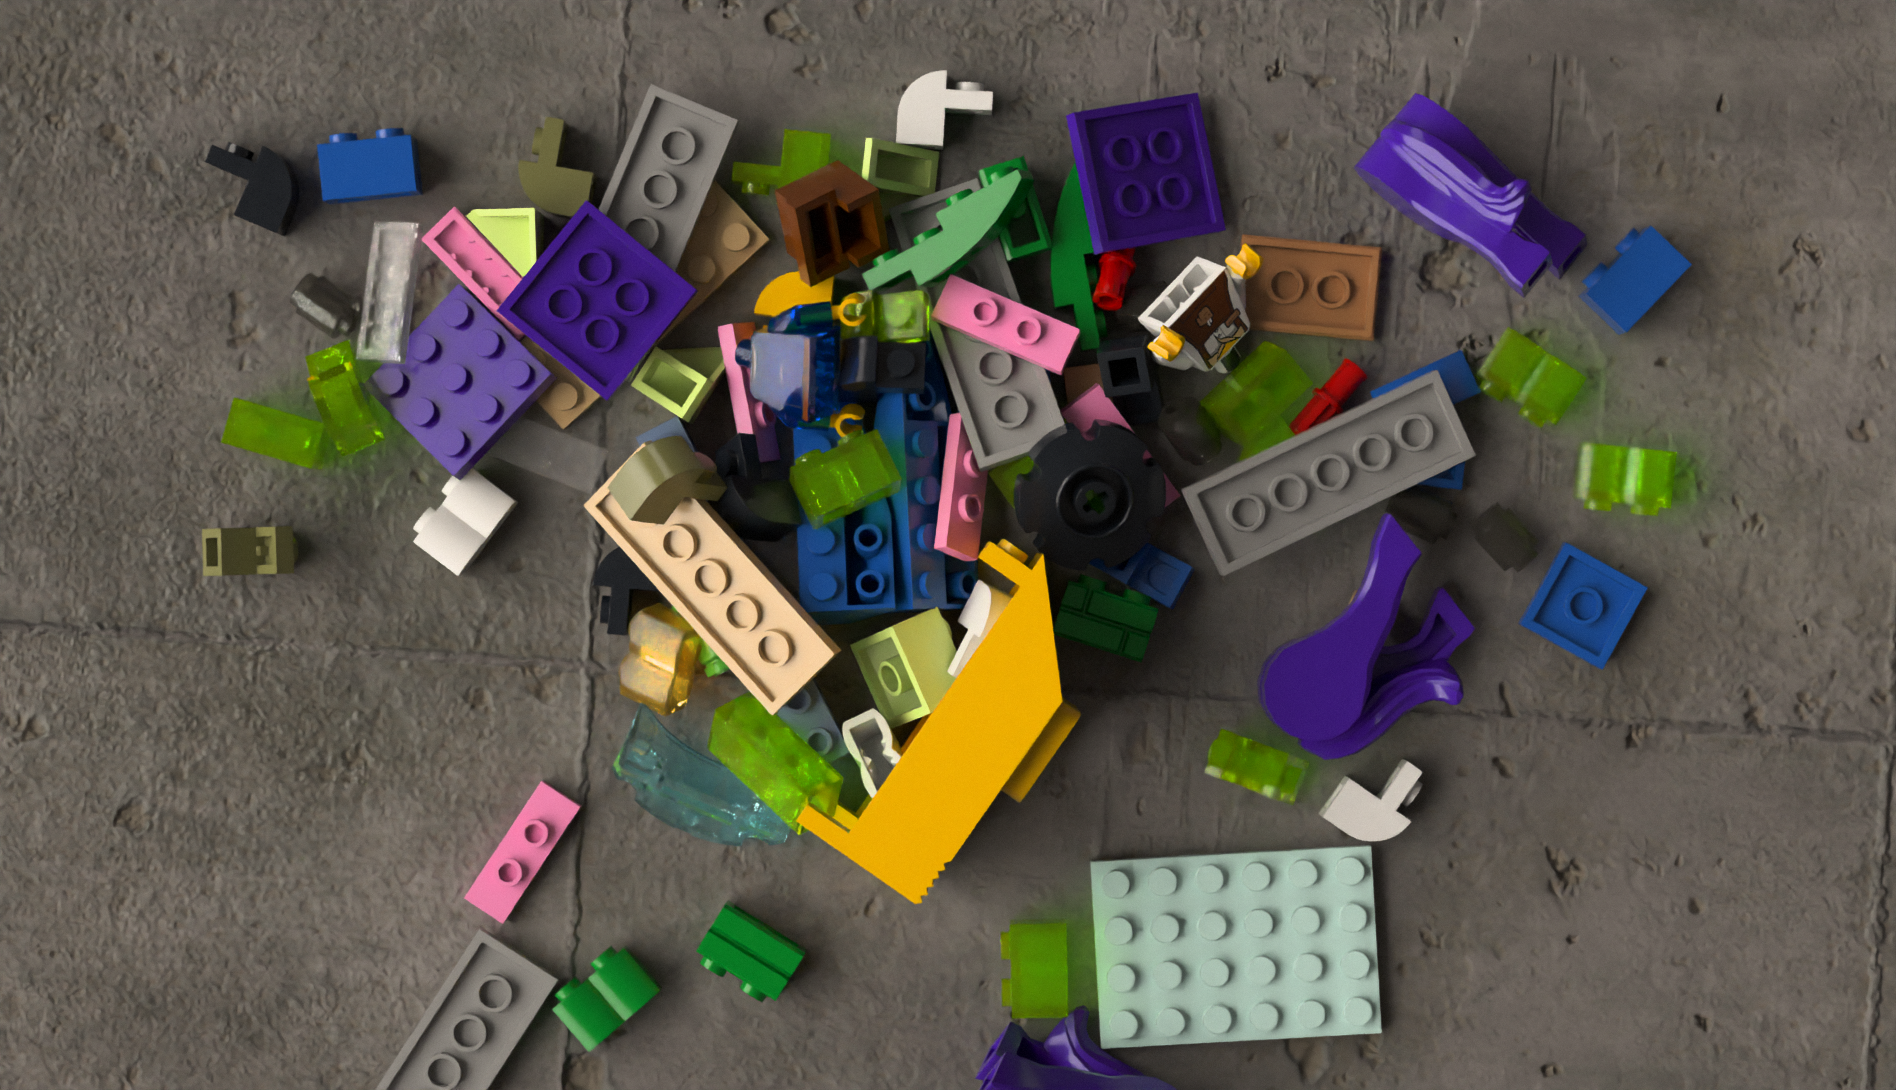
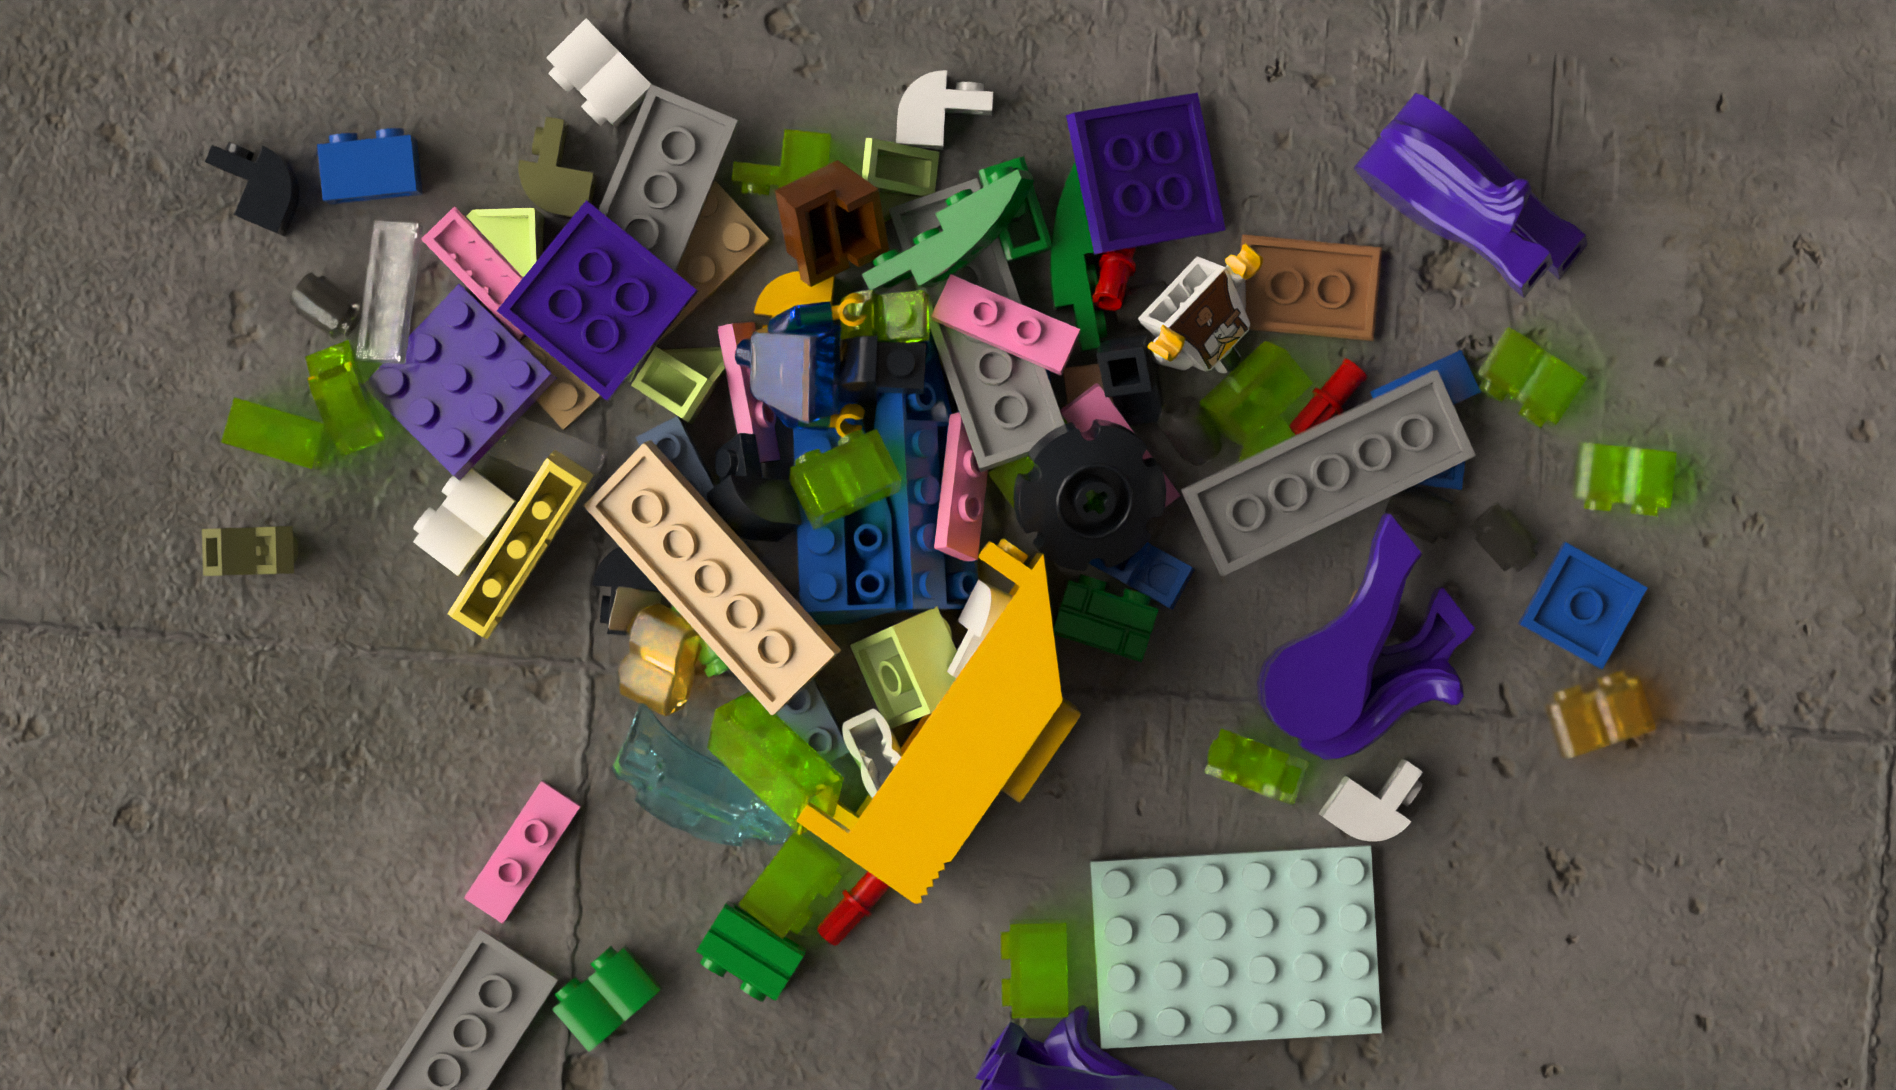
(520, 544): none -> light yellow brick
(599, 74): none -> white brick
(628, 603): none -> white sticker
(661, 476): olive brick -> none
(791, 883): none -> clear neon green brick
(852, 908): none -> red axle
(1599, 715): none -> clear yellow brick
(1634, 279): blue brick -> none

